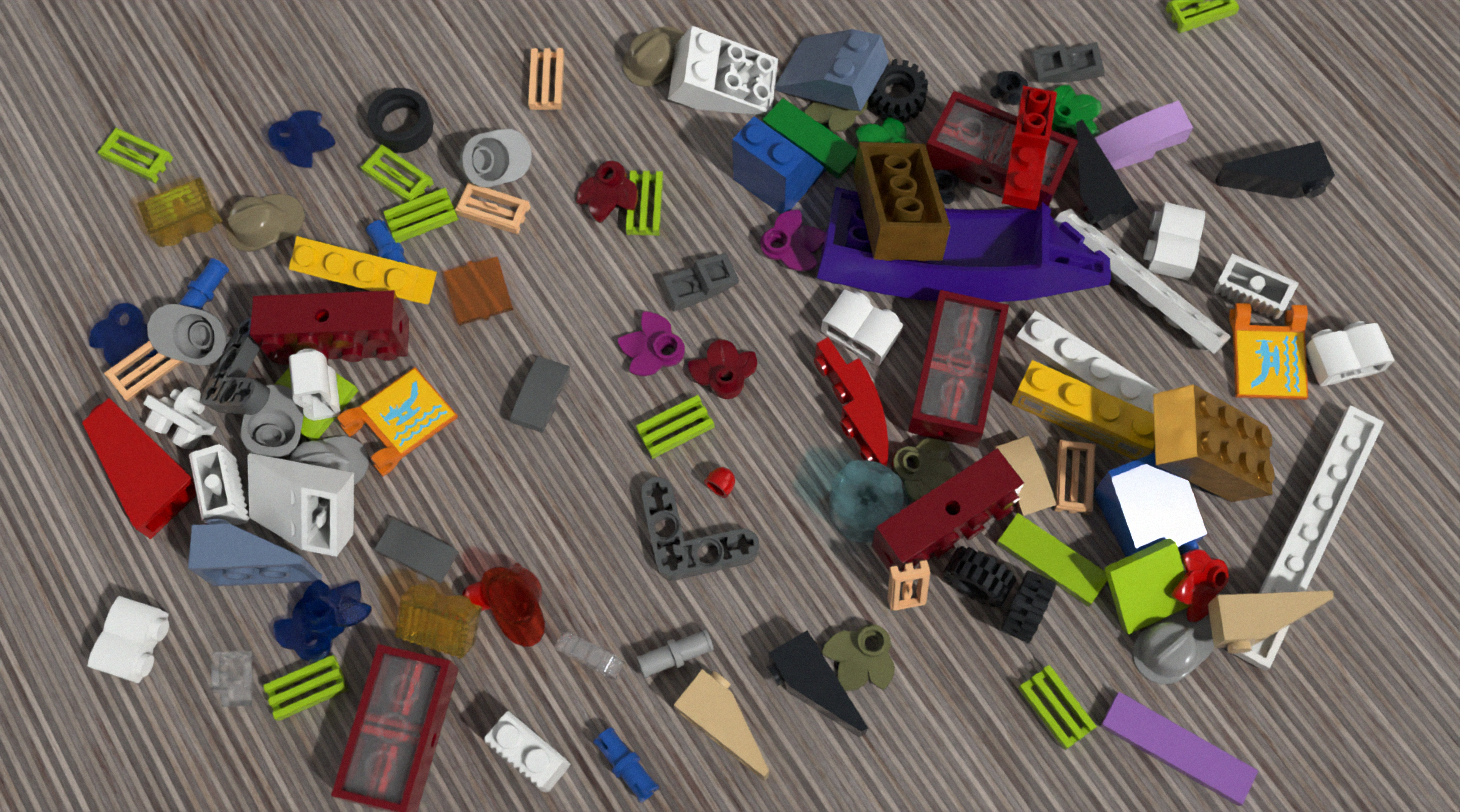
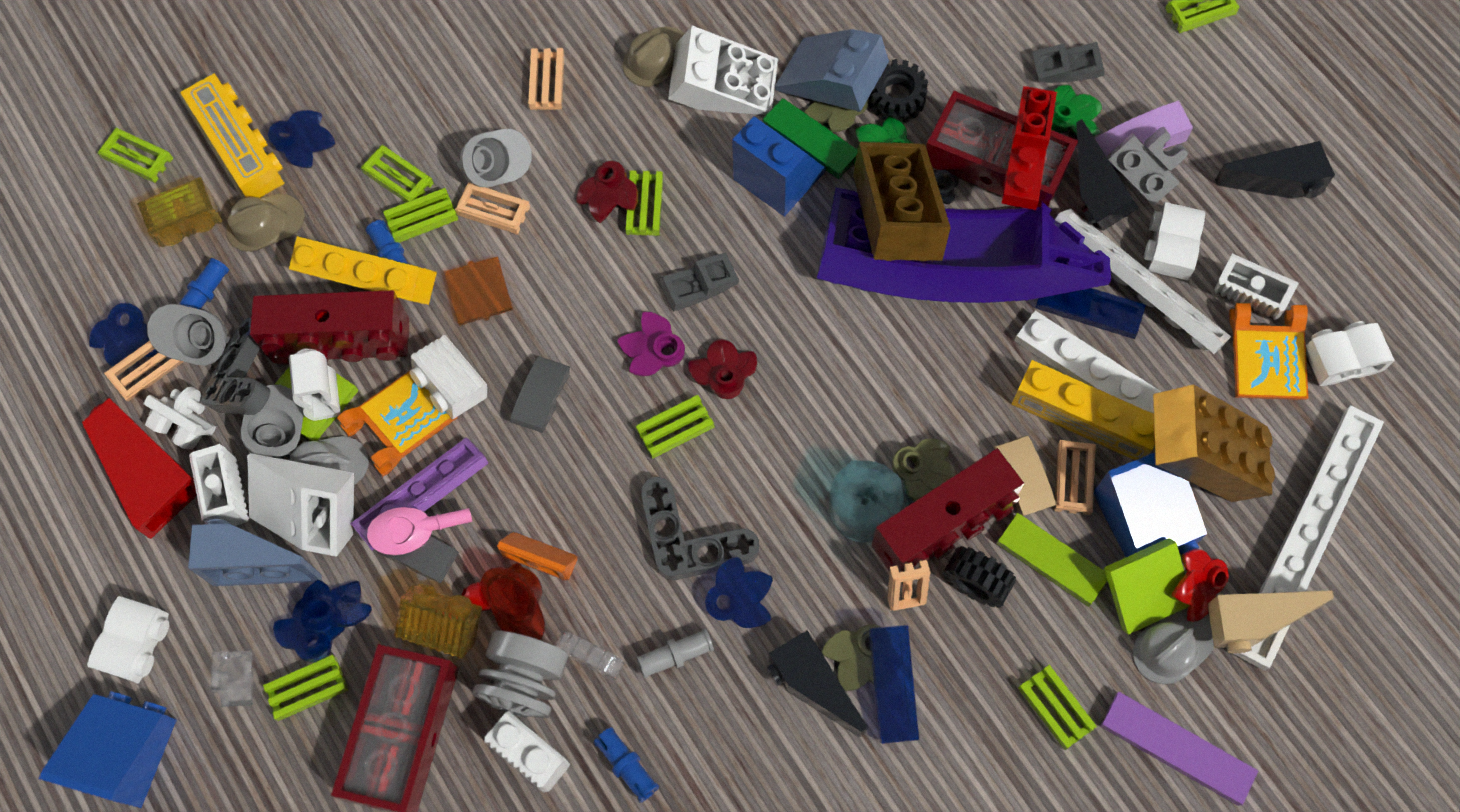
(112, 749): none -> blue slope
(232, 138): none -> yellow brick
(397, 99): black tyre -> none
(408, 529): none -> bright pink piece
(428, 485): none -> medium lavender tile
(448, 377): none -> white brick
(520, 675): none -> light grey wheel
(537, 555): none -> orange slope
(716, 714): tan slope -> none
(720, 481): red hinge -> none
(744, 592): none -> clear blue plate
(797, 241): magenta plate -> none
(862, 327): white brick -> none
(863, 414): red slope -> none
(894, 684): none -> clear blue tile
(958, 369): clear brick -> none
(1009, 79): black plate -> none
(1028, 606): black tyre -> none
(1097, 310): none -> clear blue tile
(1148, 164): none -> light grey plate

